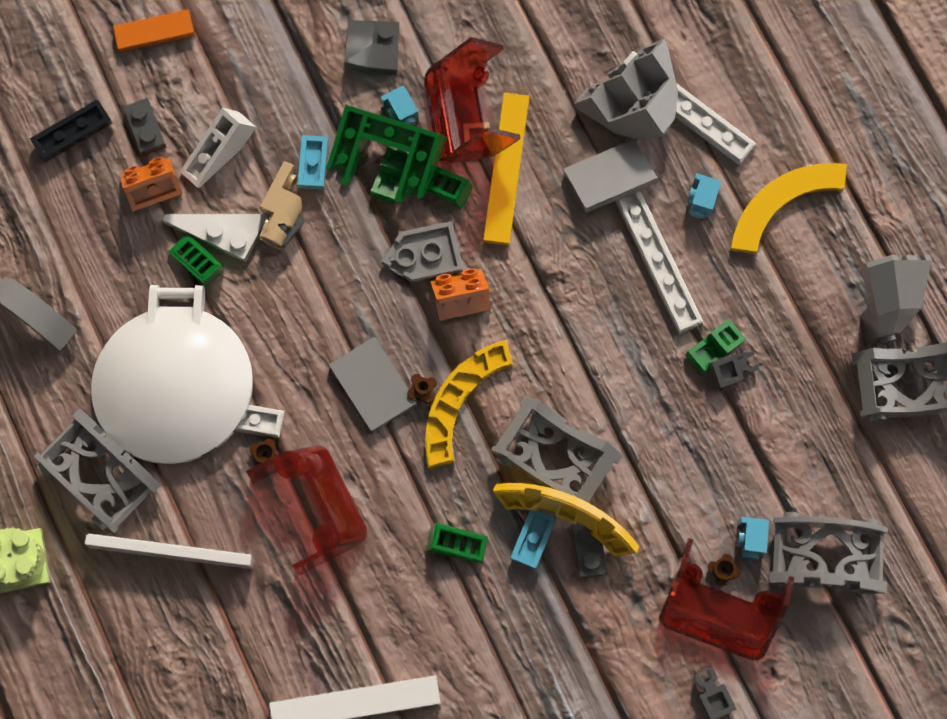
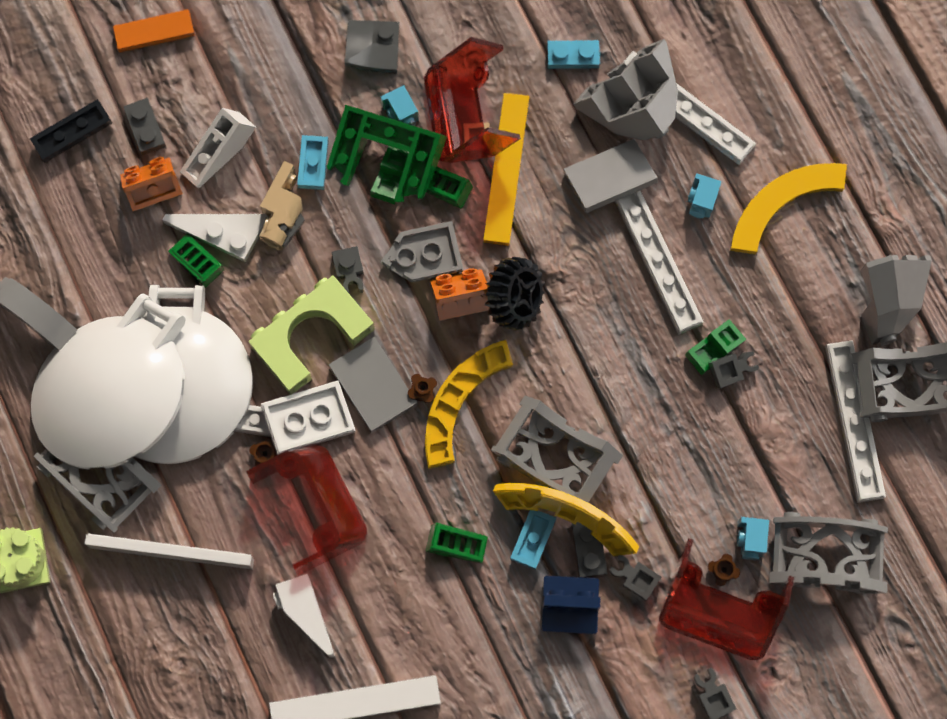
(110, 388): none -> white dish
(300, 604): none -> white slope
(308, 417): none -> white tile
(326, 301): none -> yellowish green arch
(347, 266): none -> dark grey plate
(514, 293): none -> black gear
(570, 605): none -> dark blue bracket
(573, 54): none -> medium azure plate
(639, 579): none -> dark grey plate
(856, 429): none -> white tile

